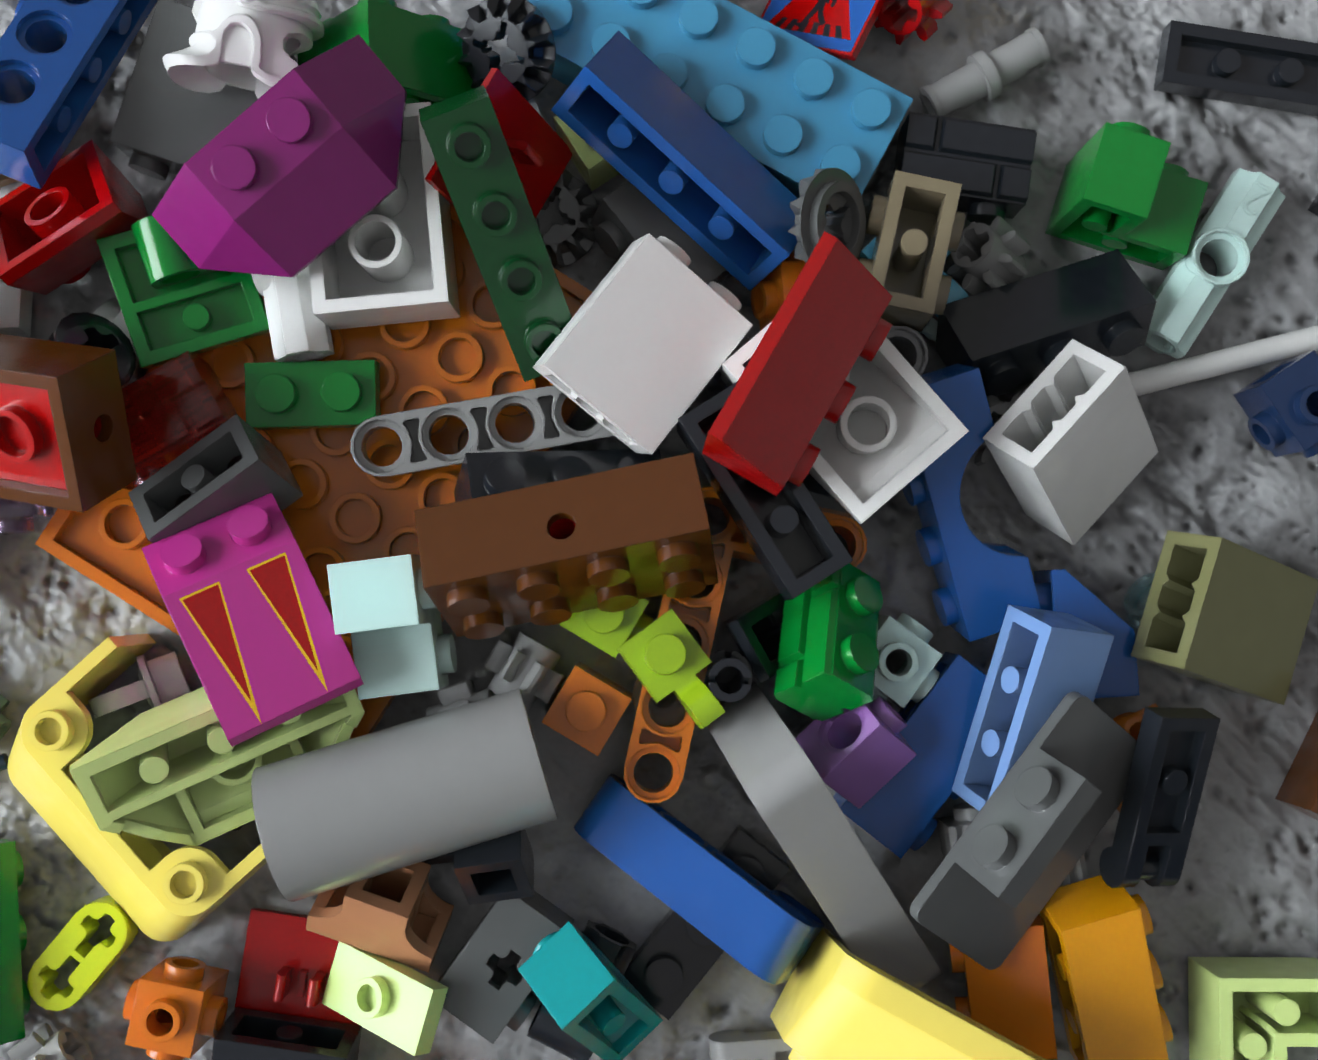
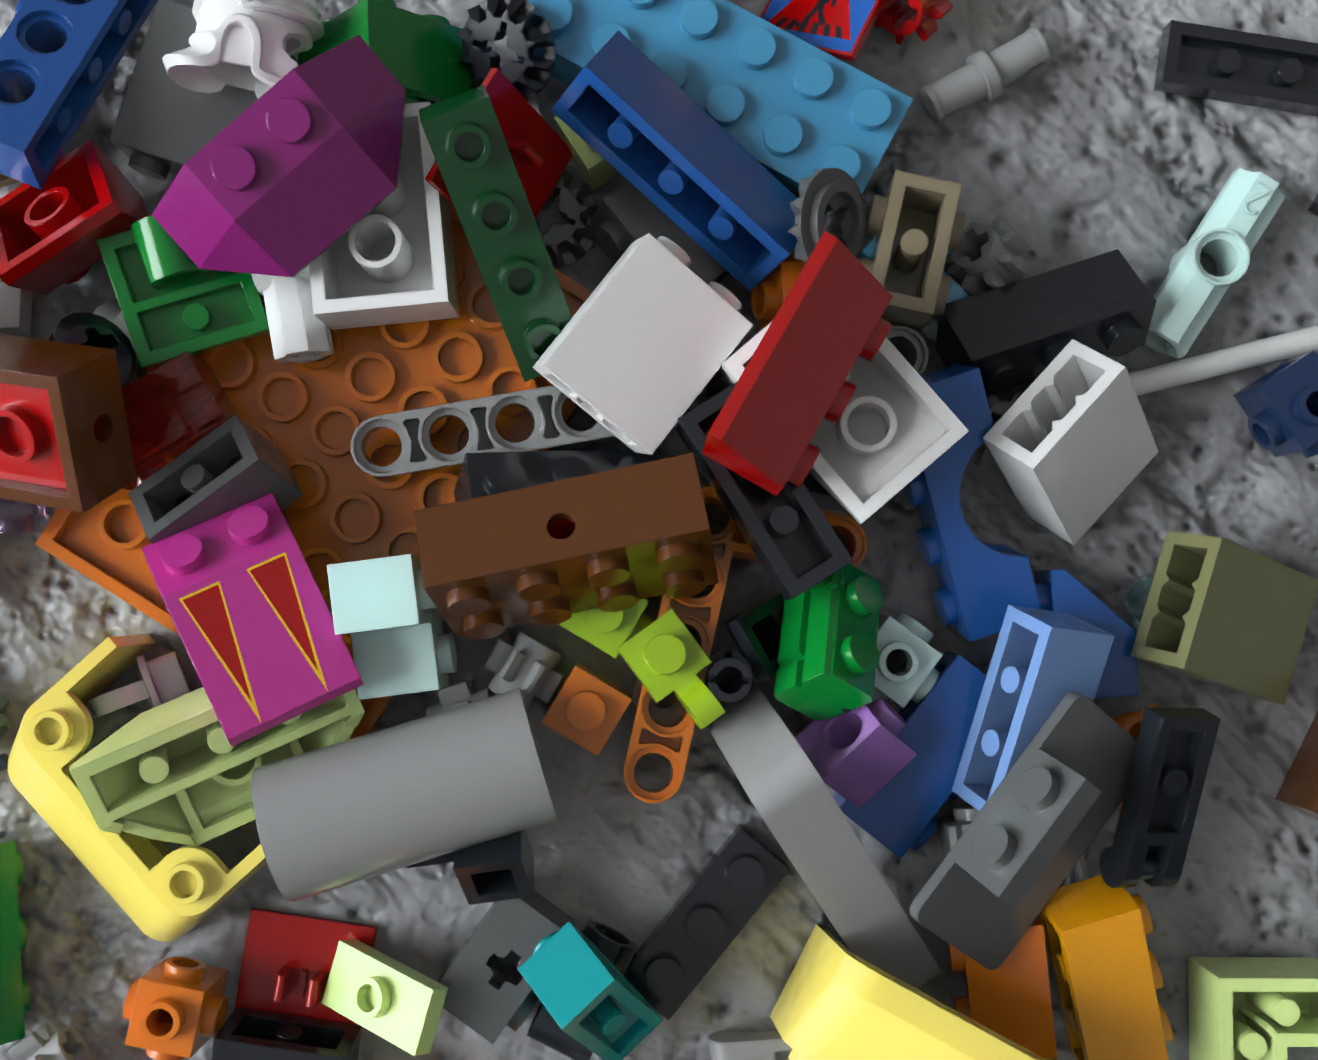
(74, 944): neon yellow beam -> none
(311, 394): green plate -> none
(386, 915): nougat brick -> none
(711, 892): blue beam -> none
(983, 157): black brick -> none
(1128, 198): green brick -> none

